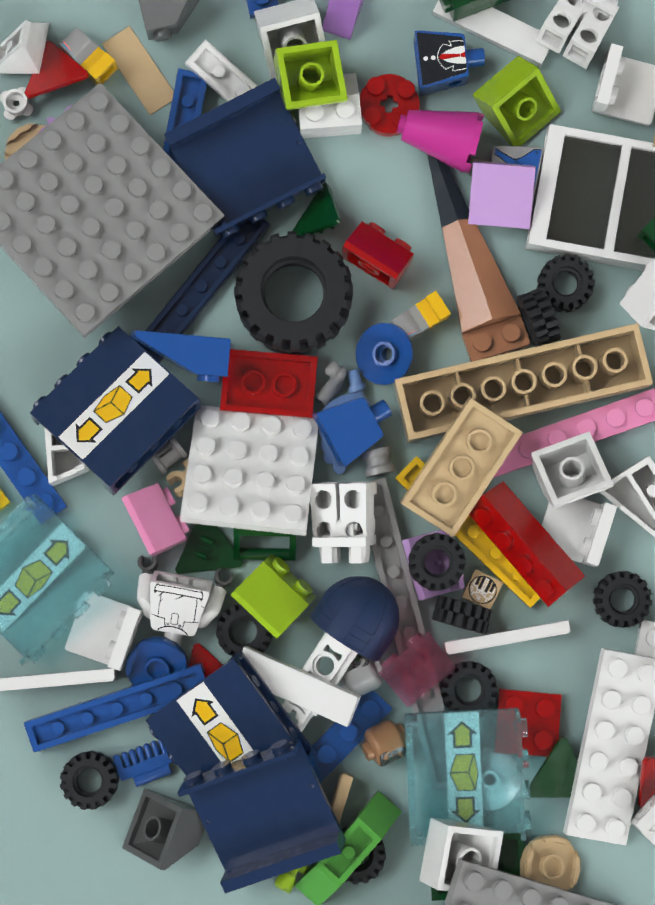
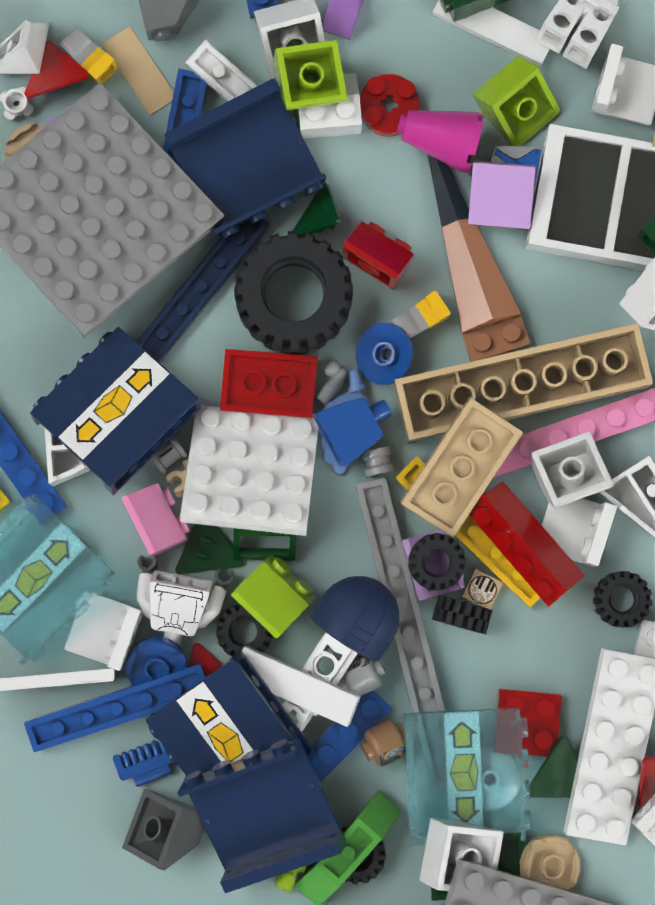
(70, 785): black tyre -> none
(193, 354): blue slope -> none
(341, 794): tan tile -> none
(343, 518): white hips -> none
(416, 668): clear pink bracket -> none
(443, 60): torso -> none
(481, 674): black tyre -> none
(506, 637): white tile -> none
(538, 317): black tyre -> none
(578, 270): black tyre -> none

